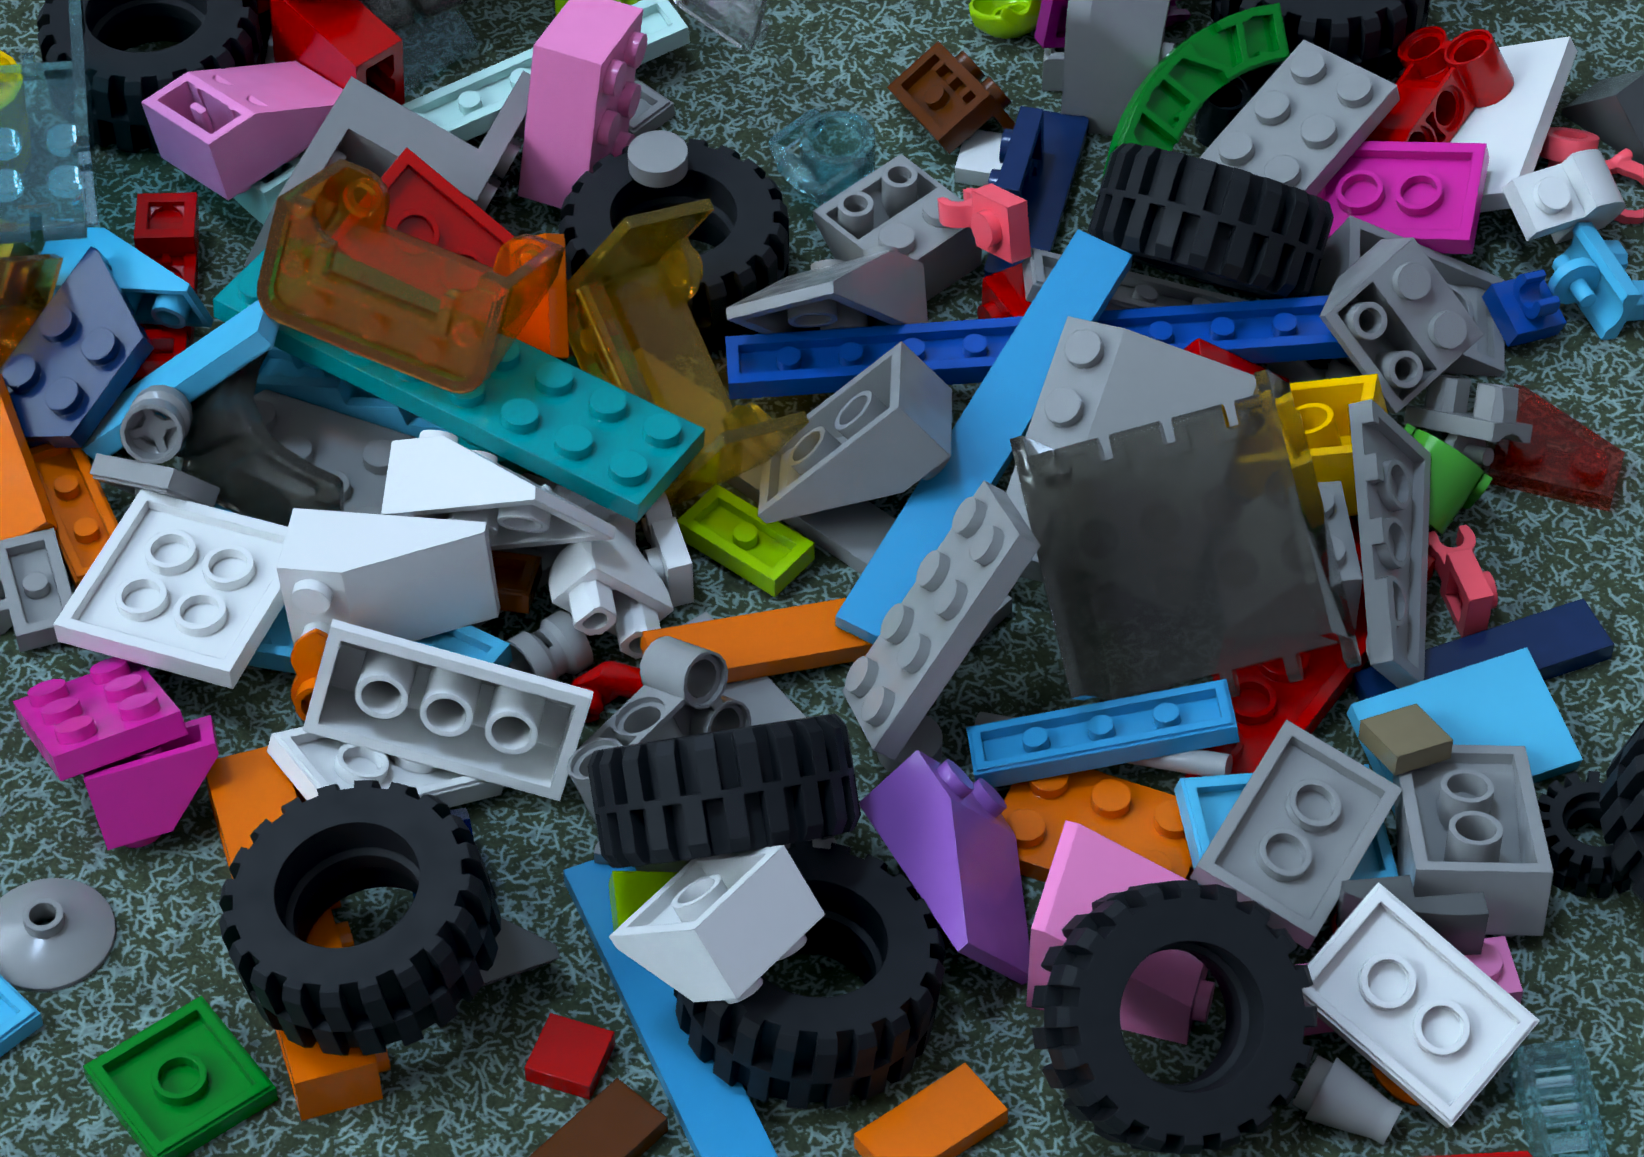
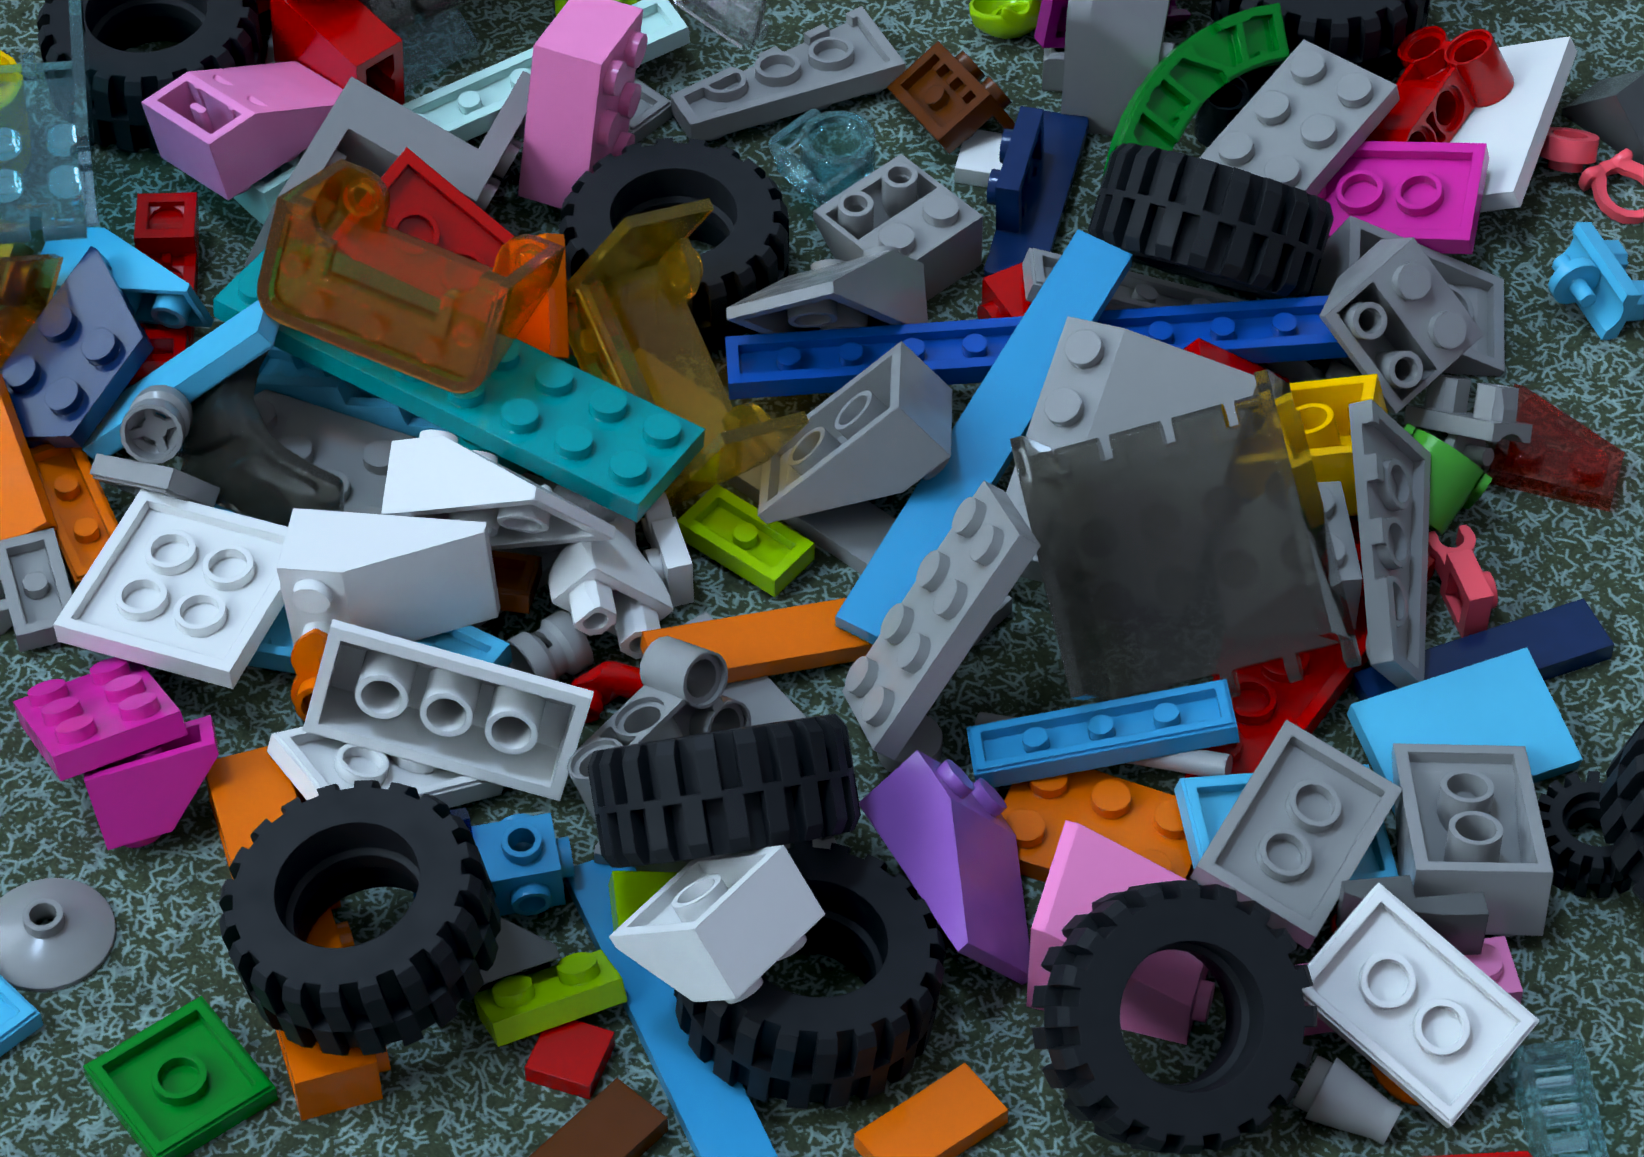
(525, 862): none -> dark azure brick
(550, 997): none -> lime plate
(658, 158): light grey tile -> none
(815, 74): none -> light grey wing
(996, 220): coral plate -> none
(1405, 739): dark tan tile -> none
(1524, 308): blue tile -> none
(1563, 195): white brick -> none

